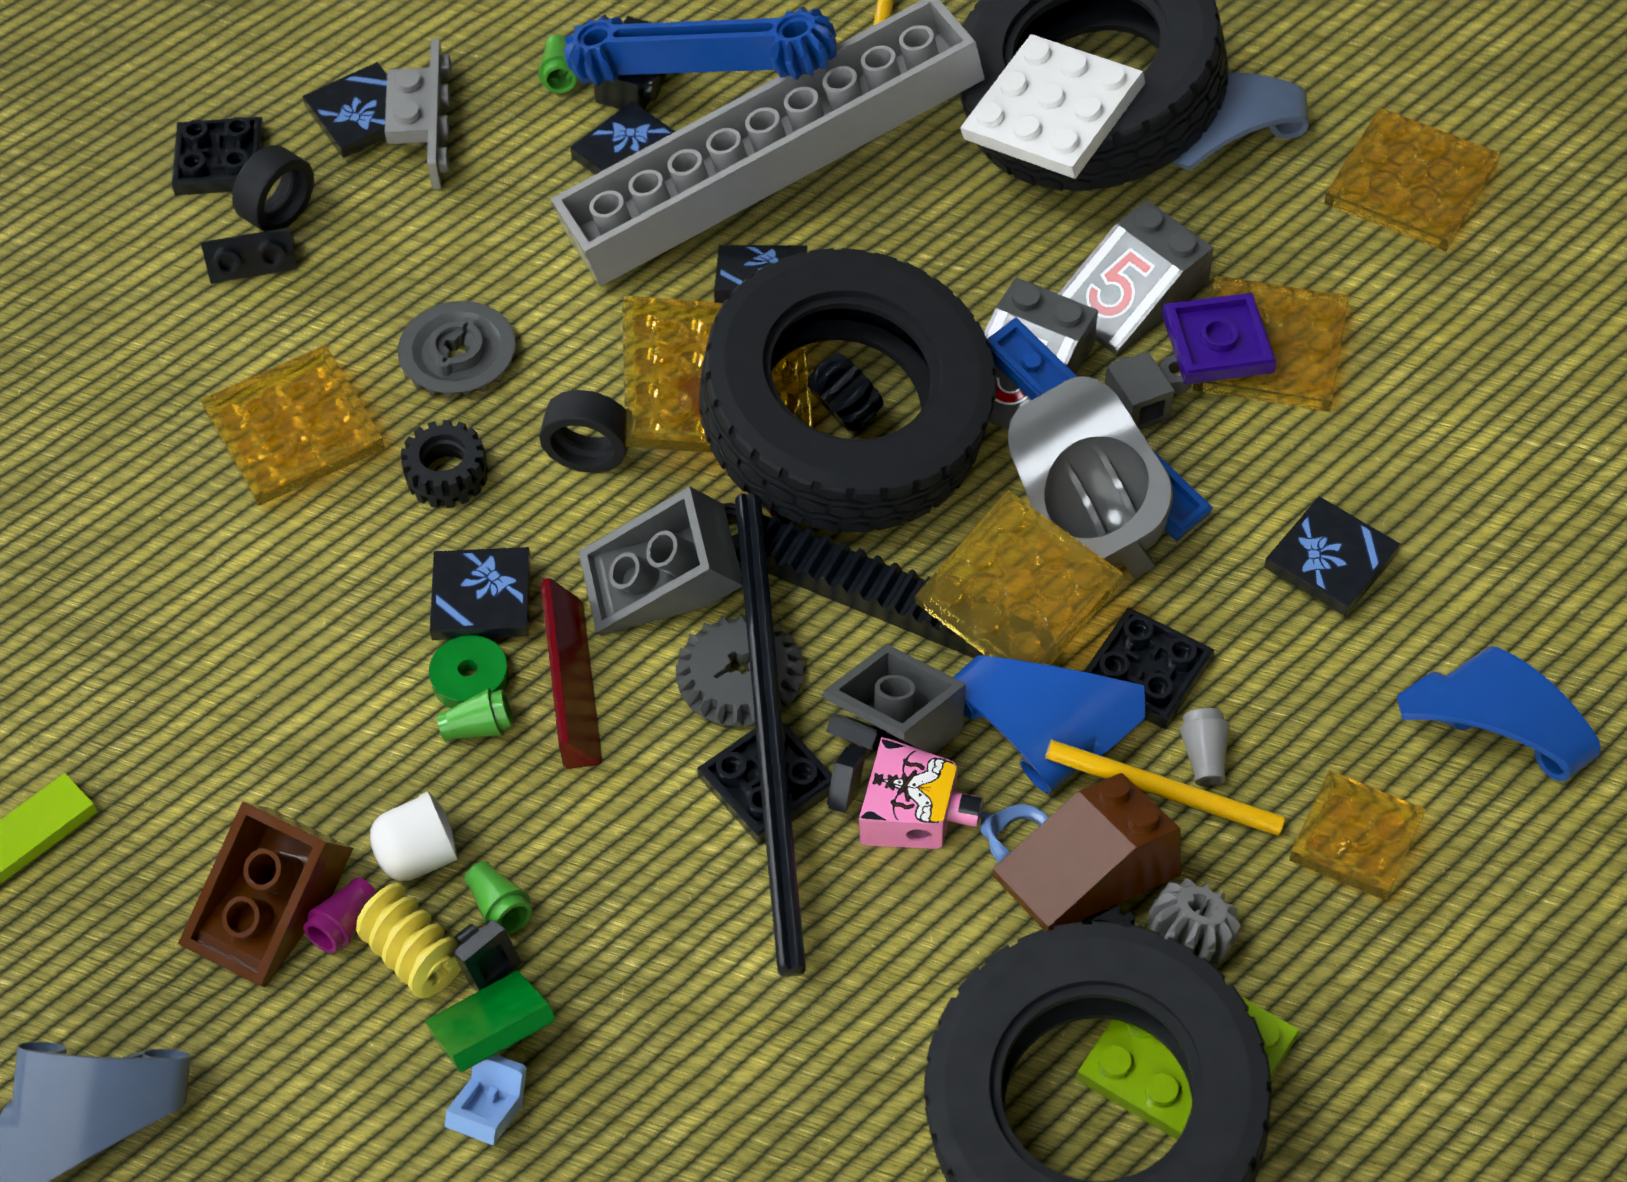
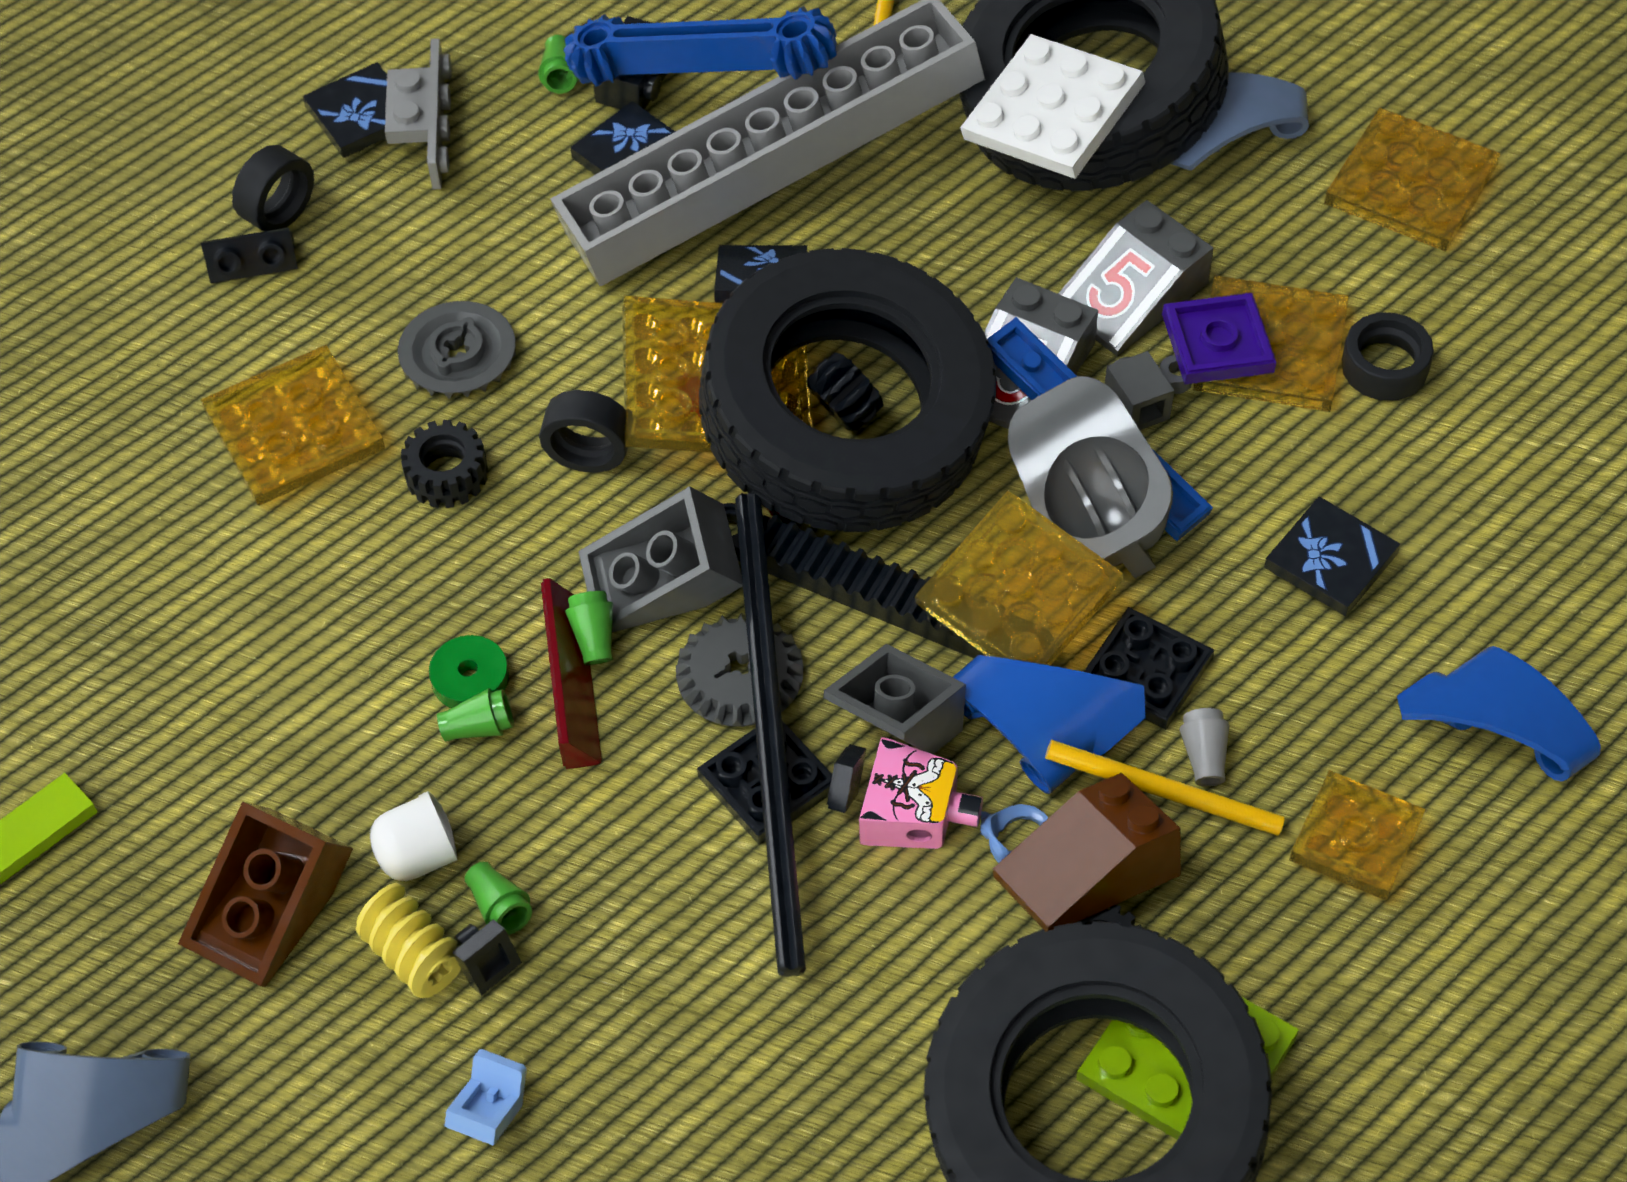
(213, 153): black tile -> none
(334, 920): magenta cone -> none
(480, 593): black tile -> none
(490, 1021): green tile -> none
(591, 623): none -> bright green cone
(856, 731): black tile -> none
(1195, 919): light grey gear -> none
(1394, 330): none -> black tyre

